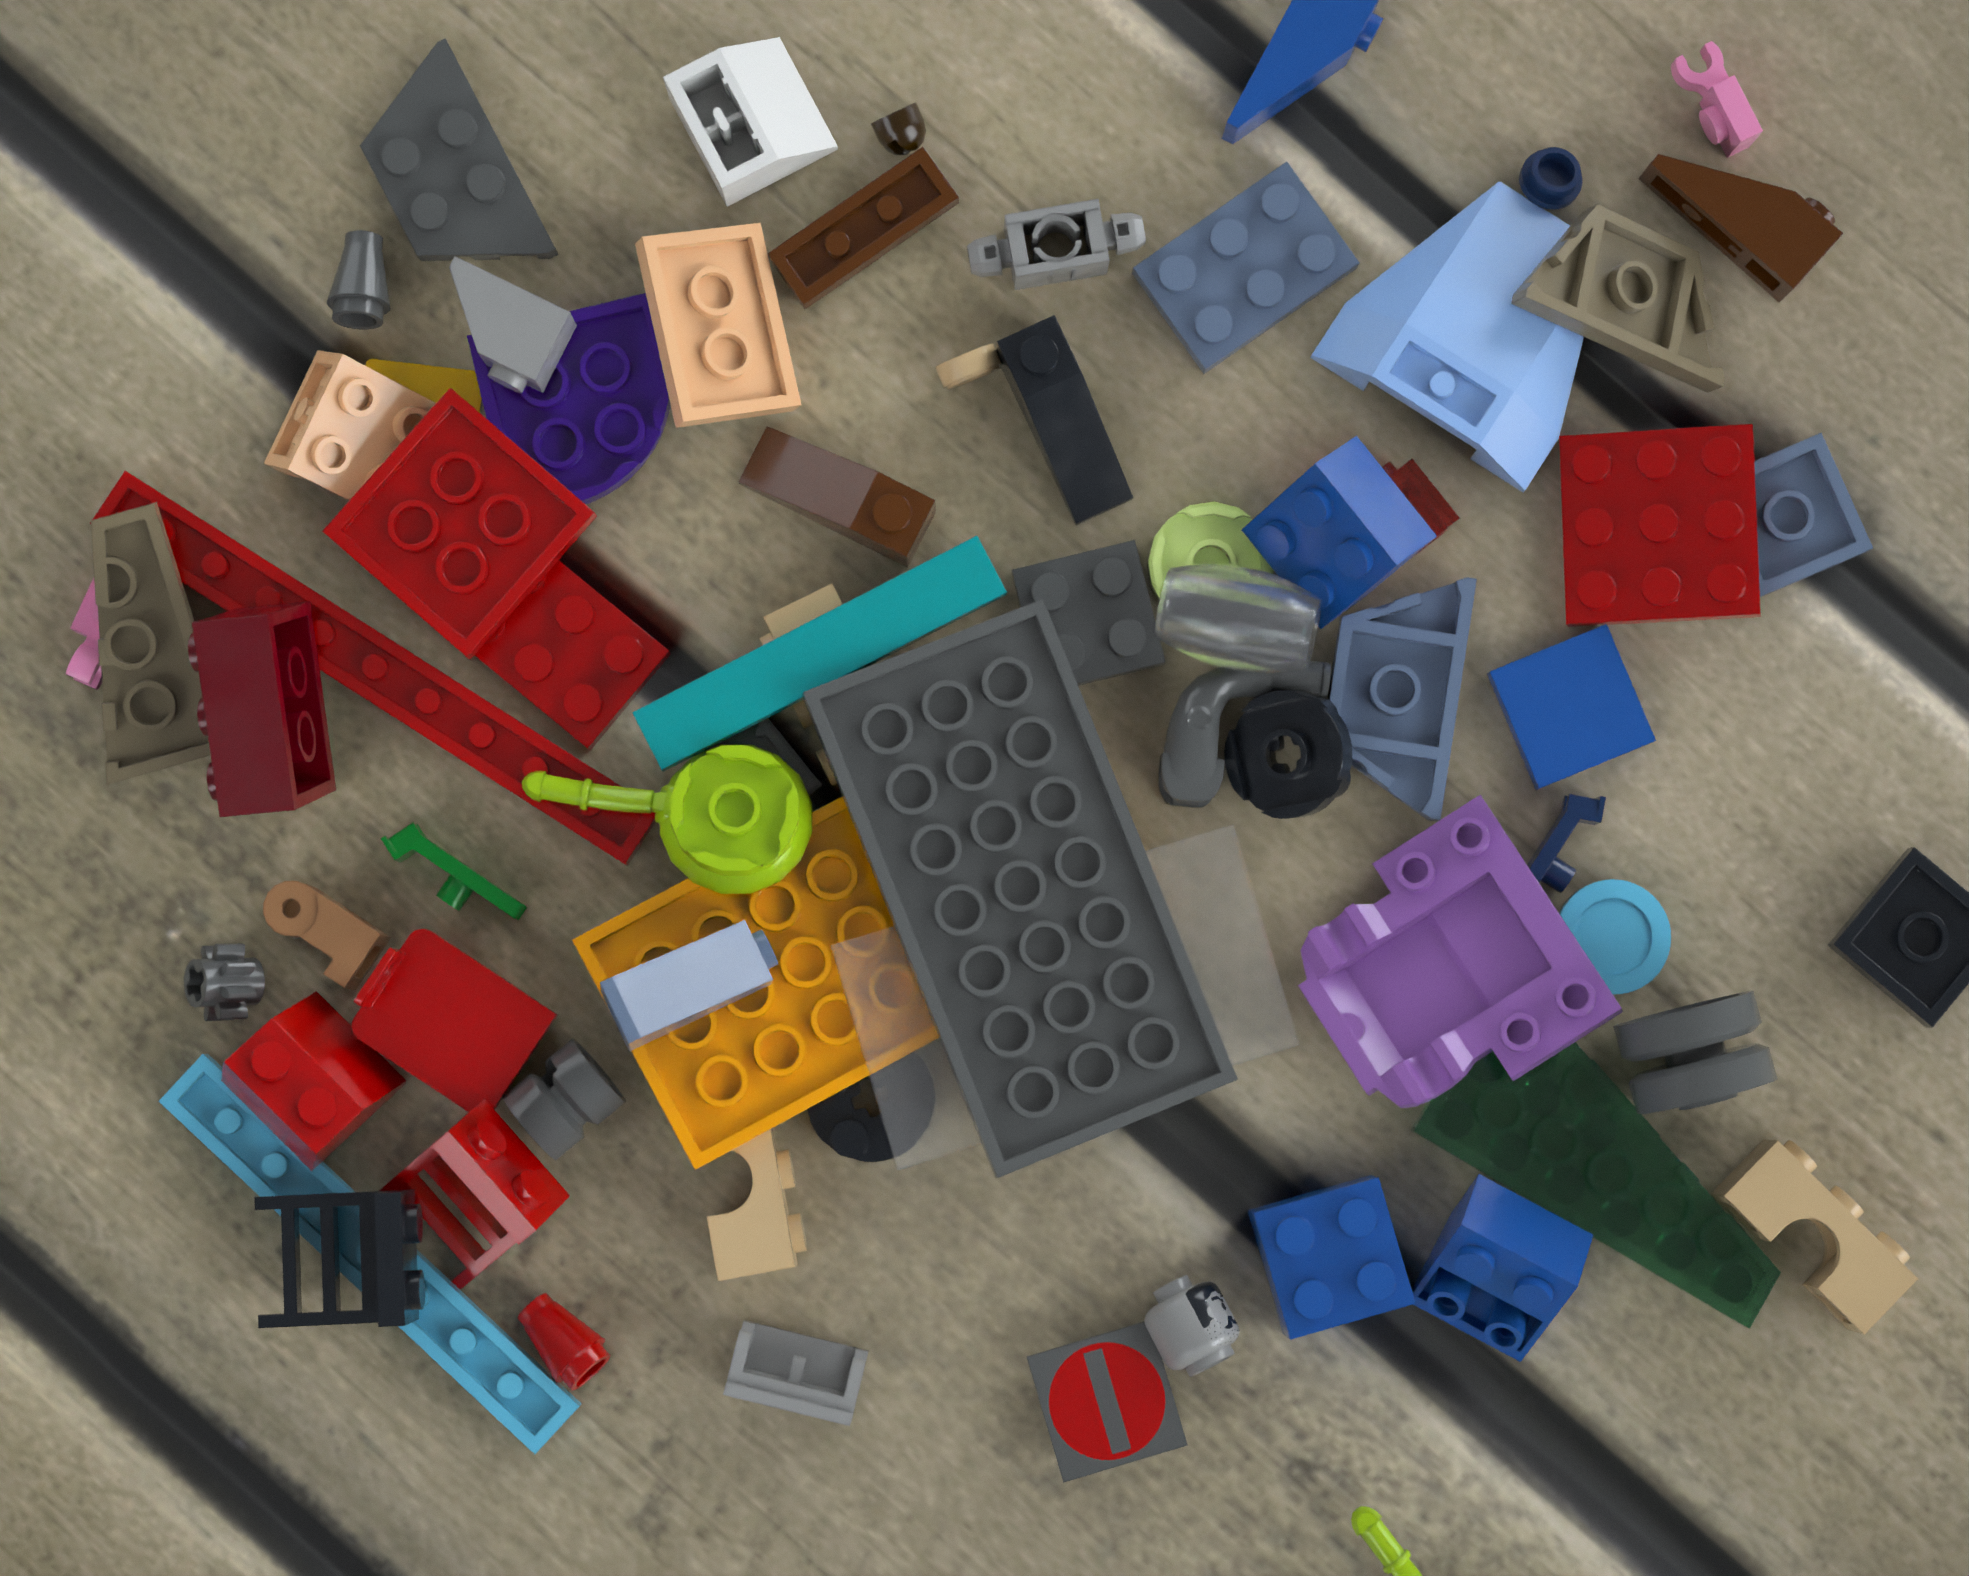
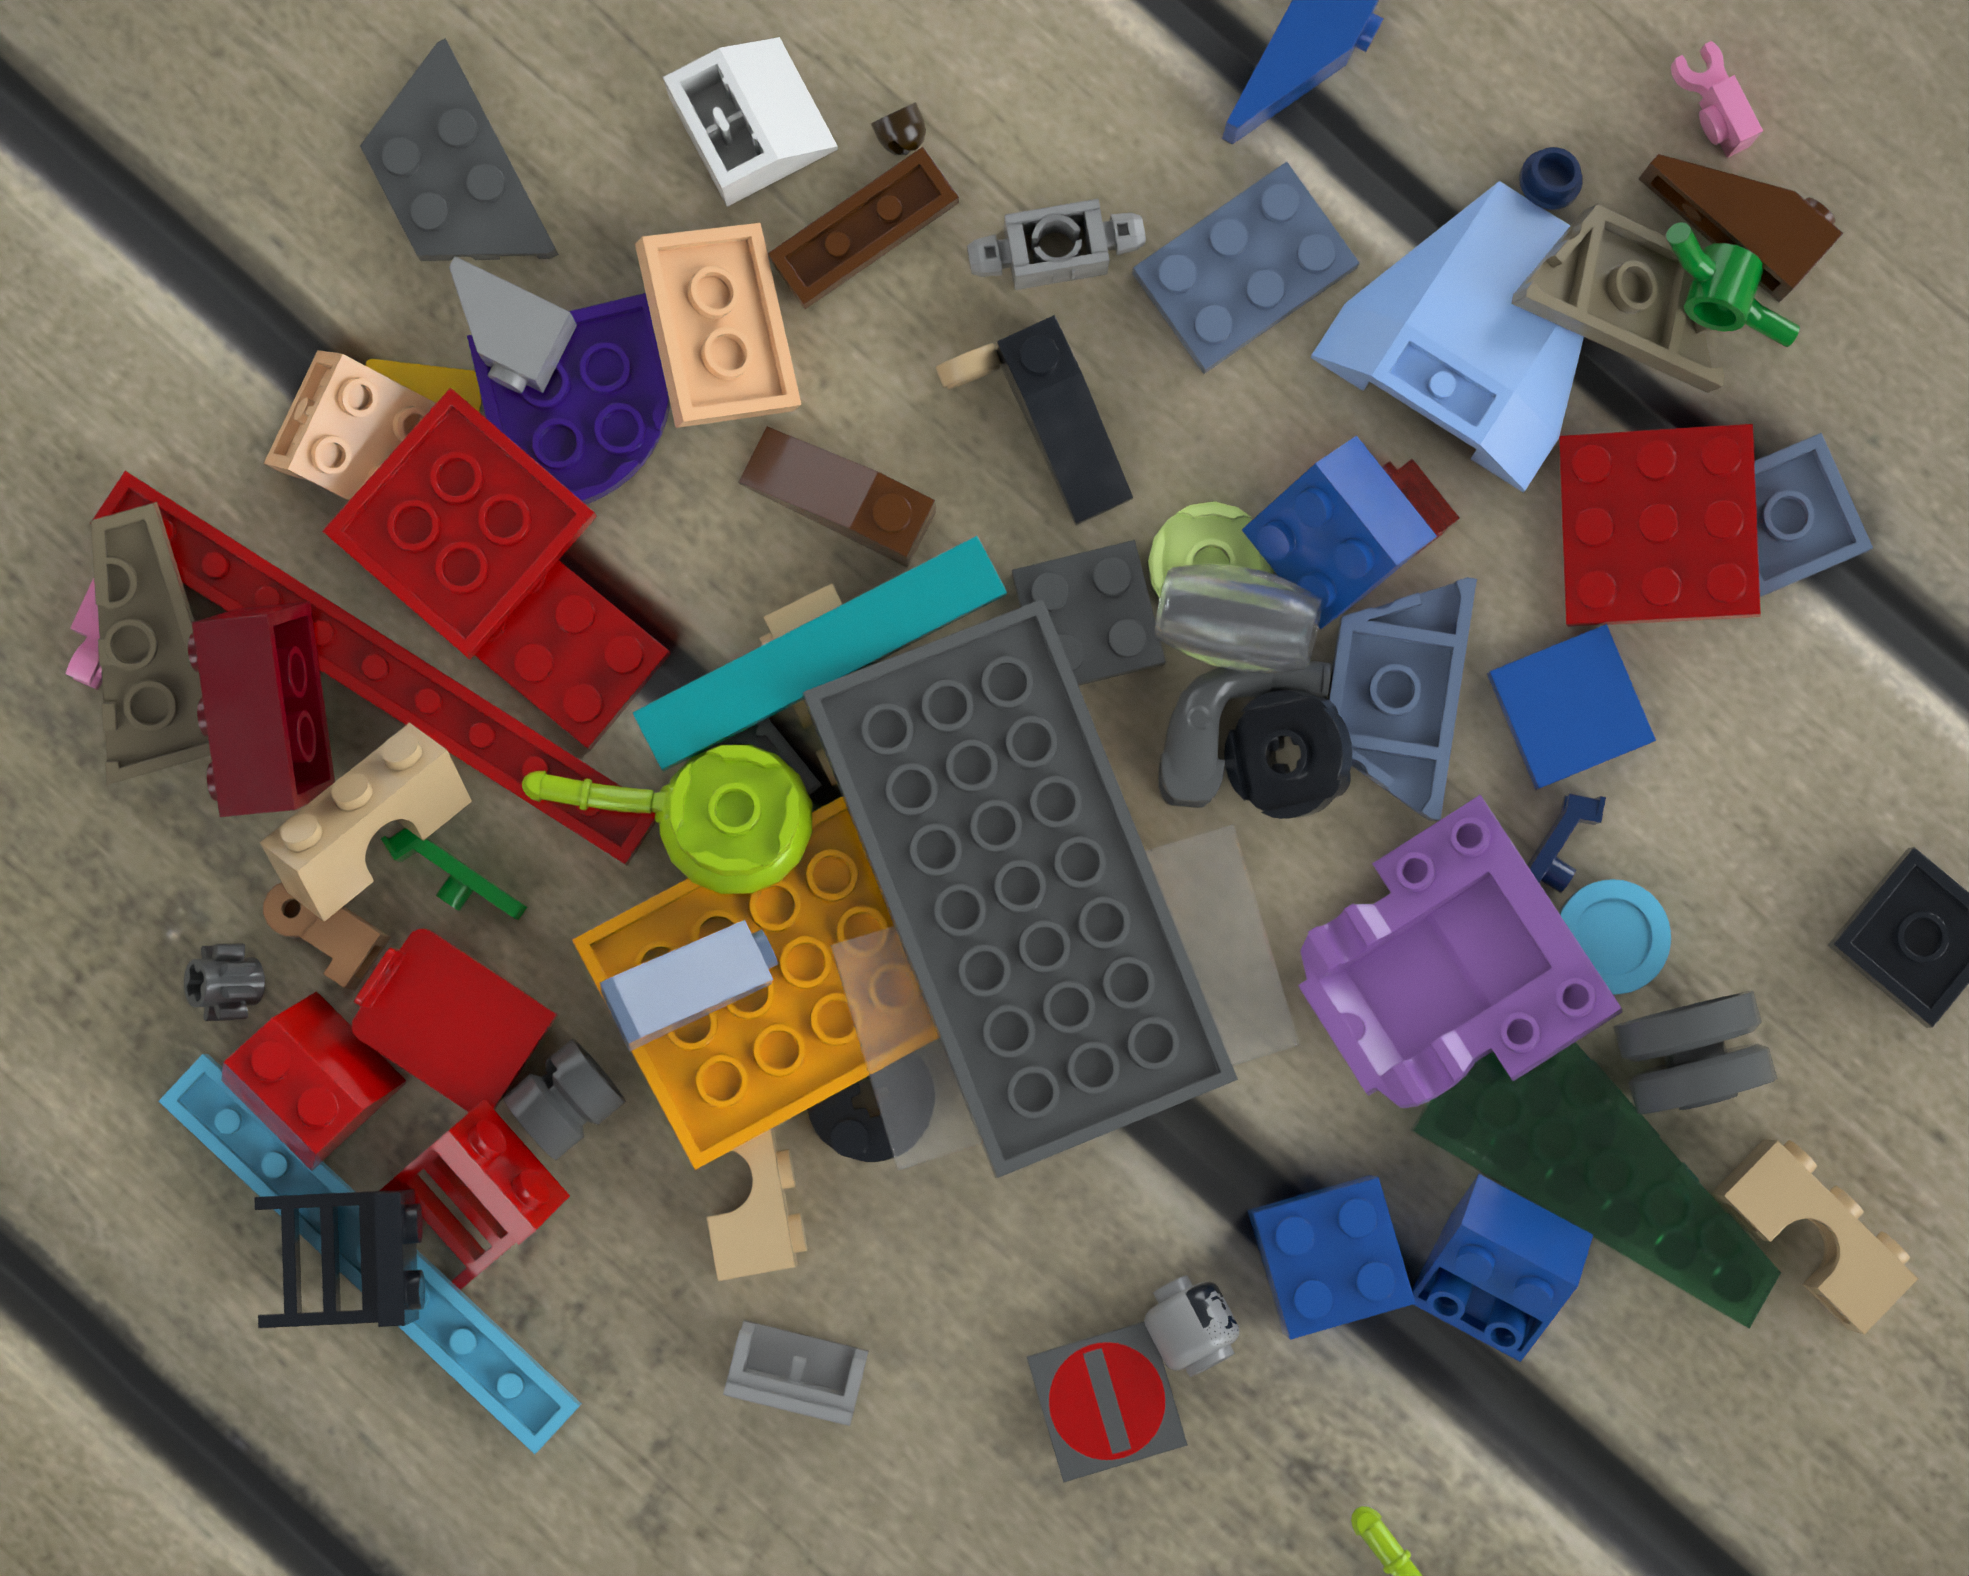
(325, 843): none -> tan arch
(360, 285): dark grey cone -> none
(563, 1341): red cone -> none
(1726, 287): none -> green piece

